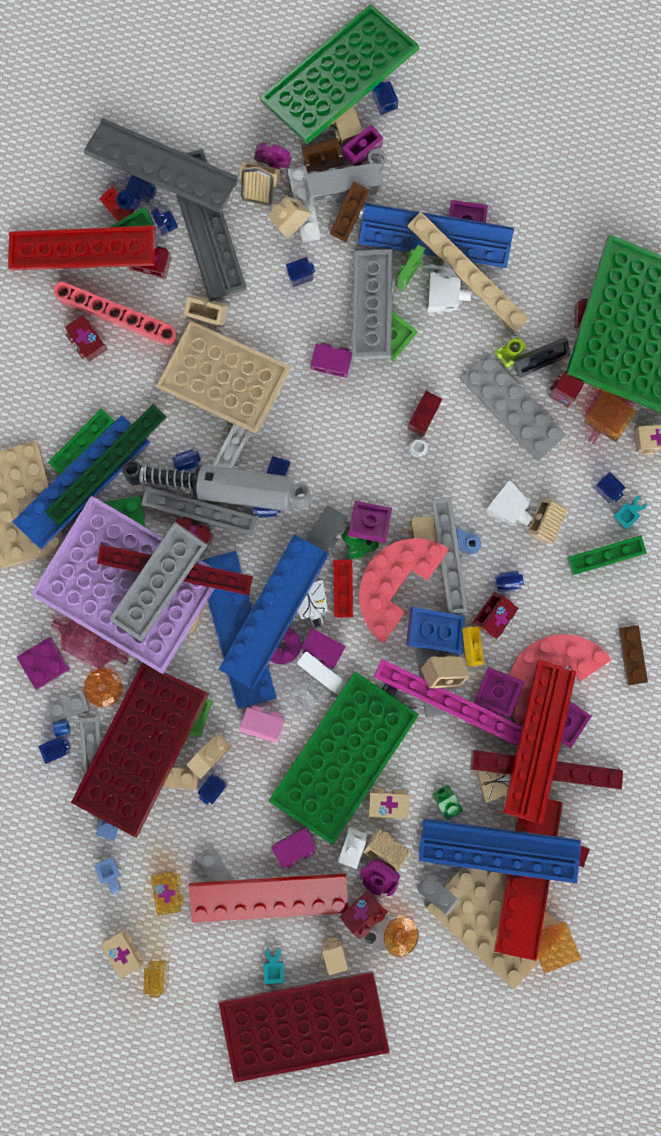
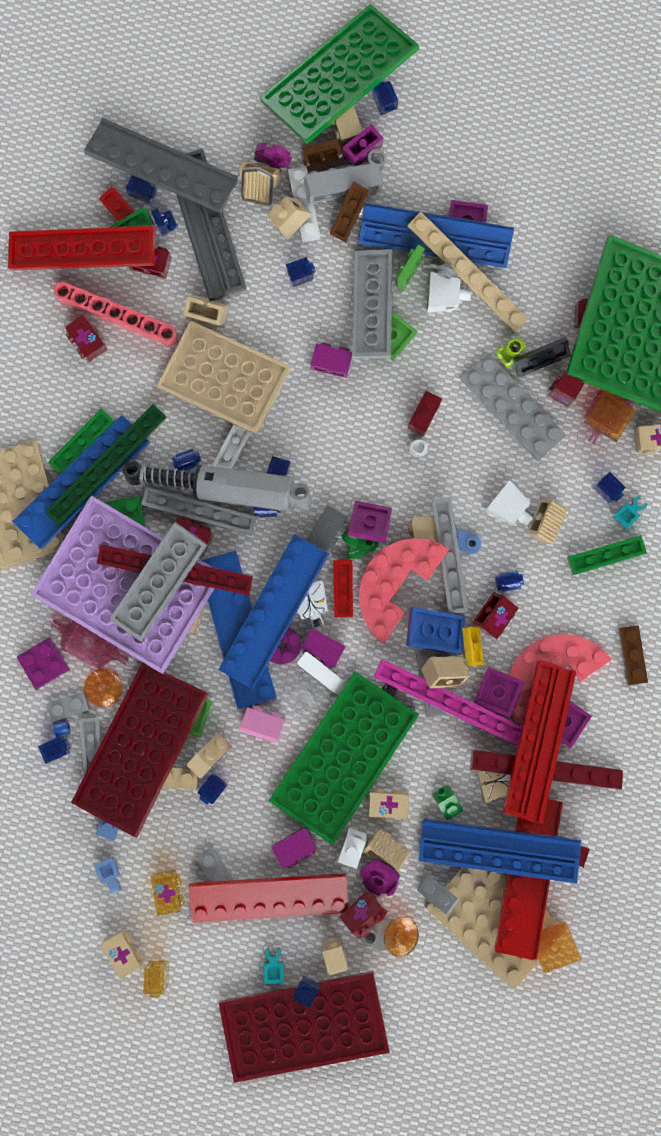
(128, 200): clear blue brick -> none
(306, 991): none -> clear blue brick

